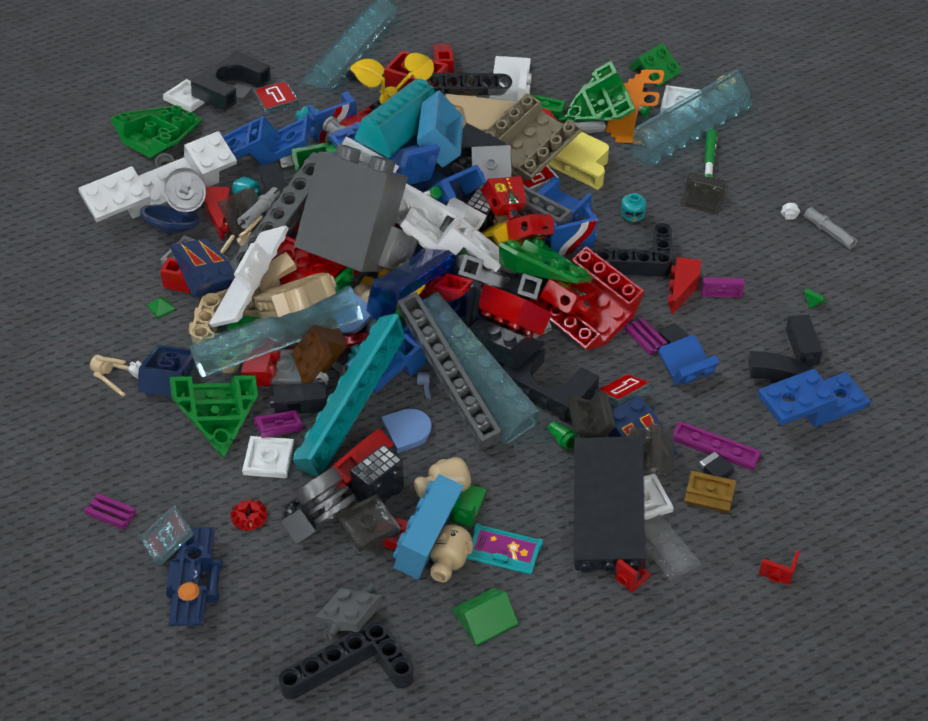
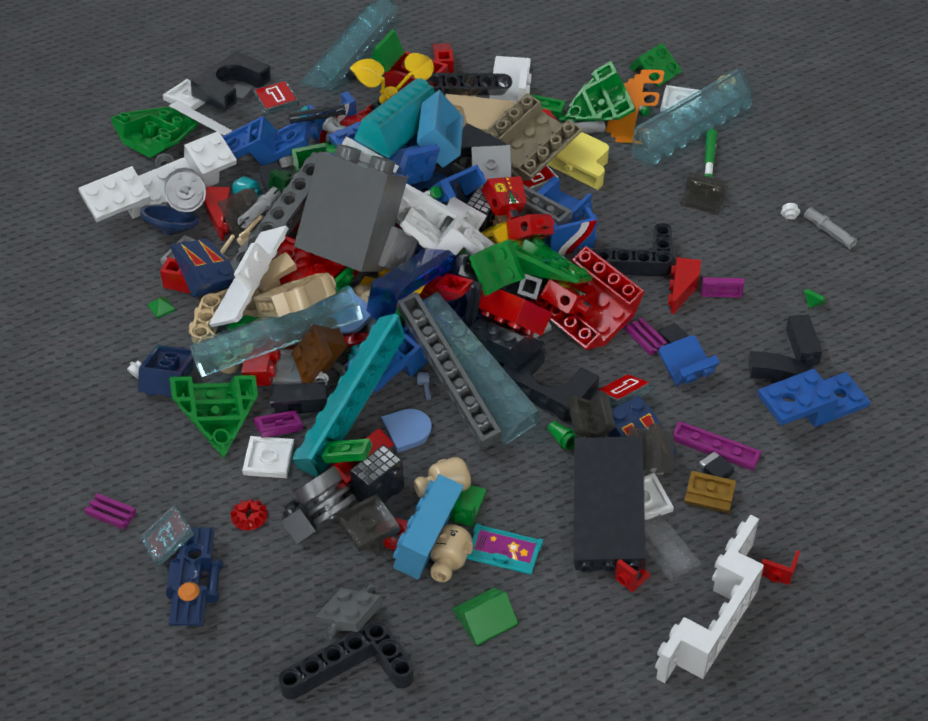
(104, 365): tan plant -> none
(200, 118): none -> white sticker
(279, 179): none -> dark green tile
(338, 110): none -> black pin
(347, 451): none -> green plate
(388, 51): none -> green slope
(497, 266): none -> green bracket
(633, 207): teal head -> none
(736, 579): none -> white bracket

